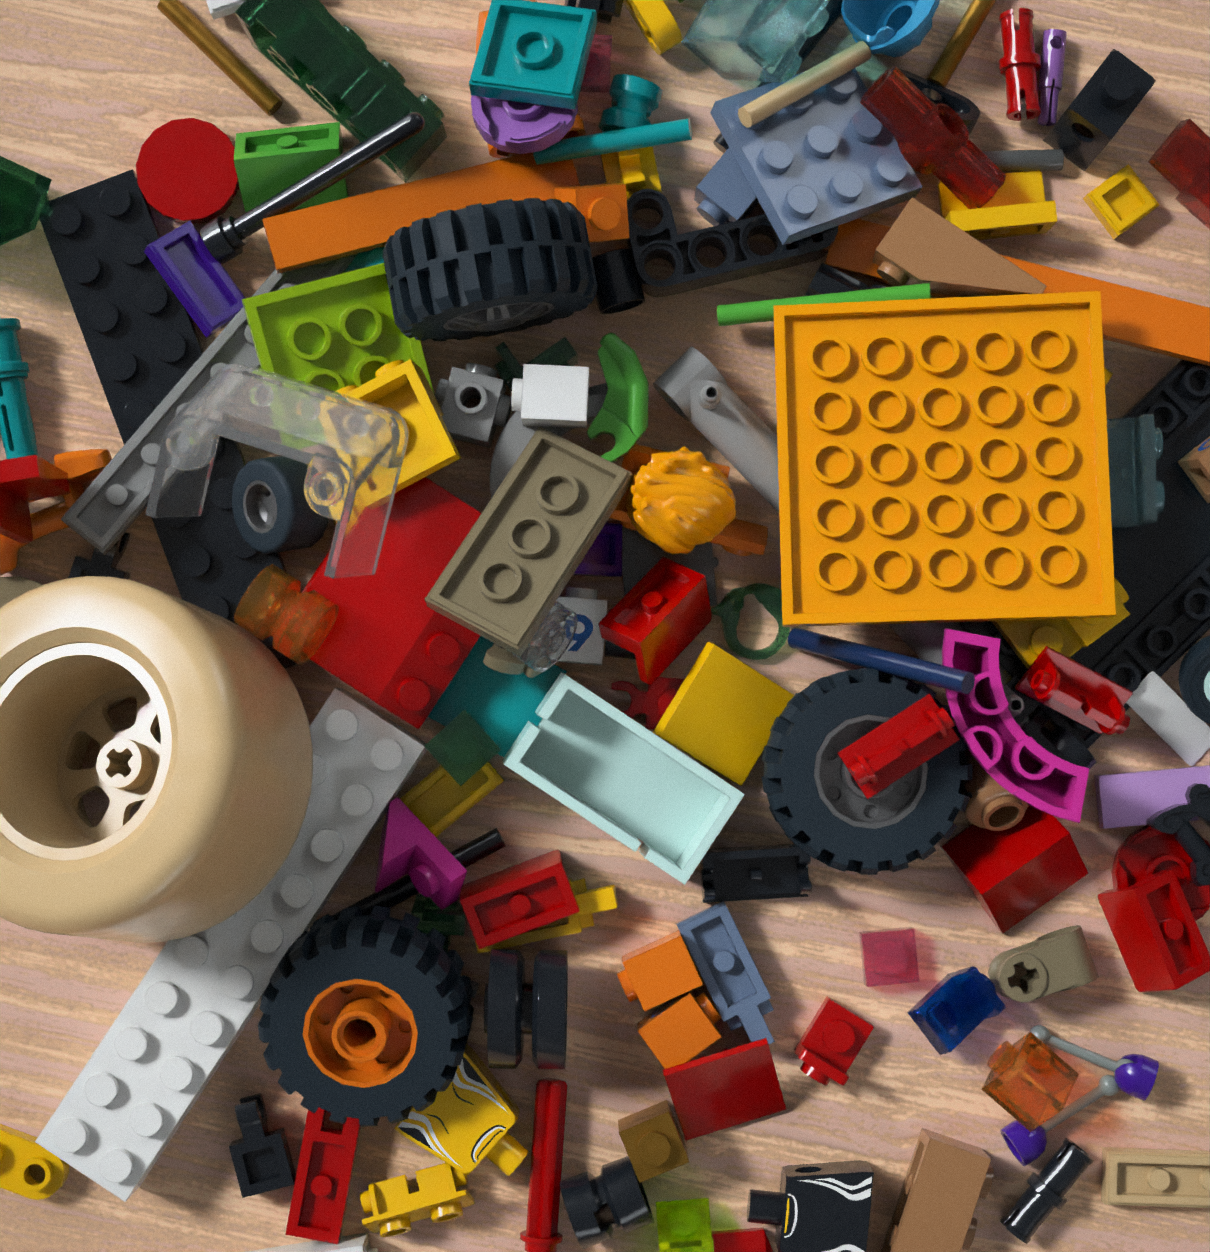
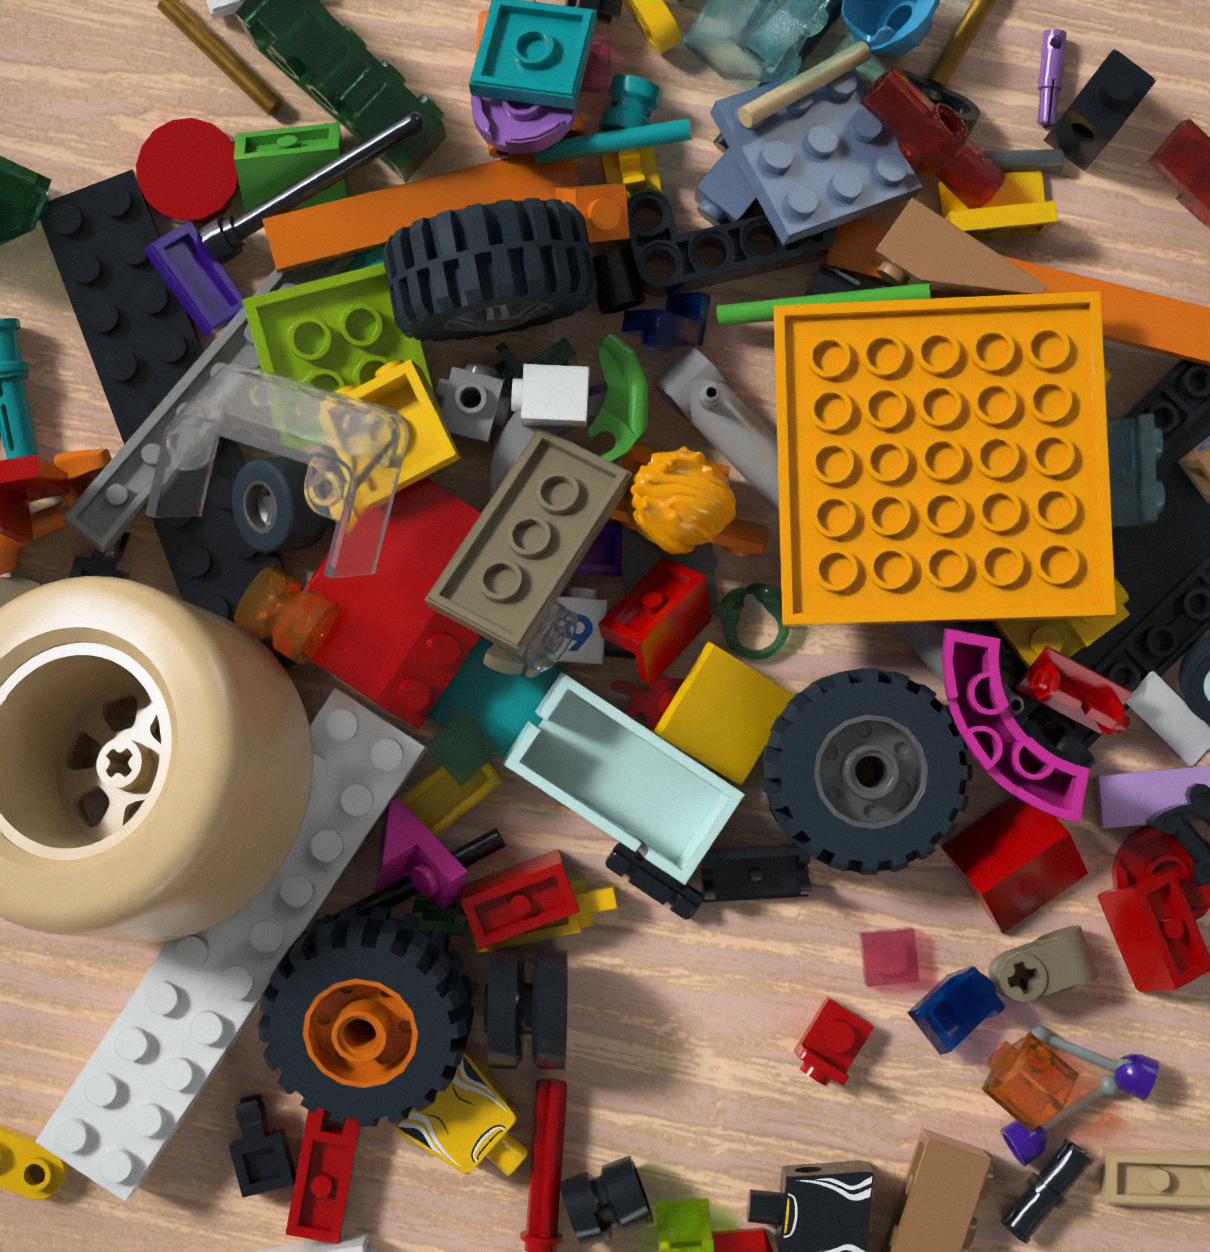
(397, 1208): yellow hinge -> none
(653, 1141): pearl gold brick -> none
(654, 881): none -> black axle
(659, 971): orange brick -> none
(676, 326): none -> clear blue bracket
(680, 1028): orange brick -> none
(725, 1089): red piece -> none
(728, 970): sand blue hinge -> none
(882, 660): dark blue bar -> none
(899, 745): red hinge -> none
(989, 803): medium nougat head -> none
(1020, 64): red pin -> none
(1121, 201): yellow tile -> none

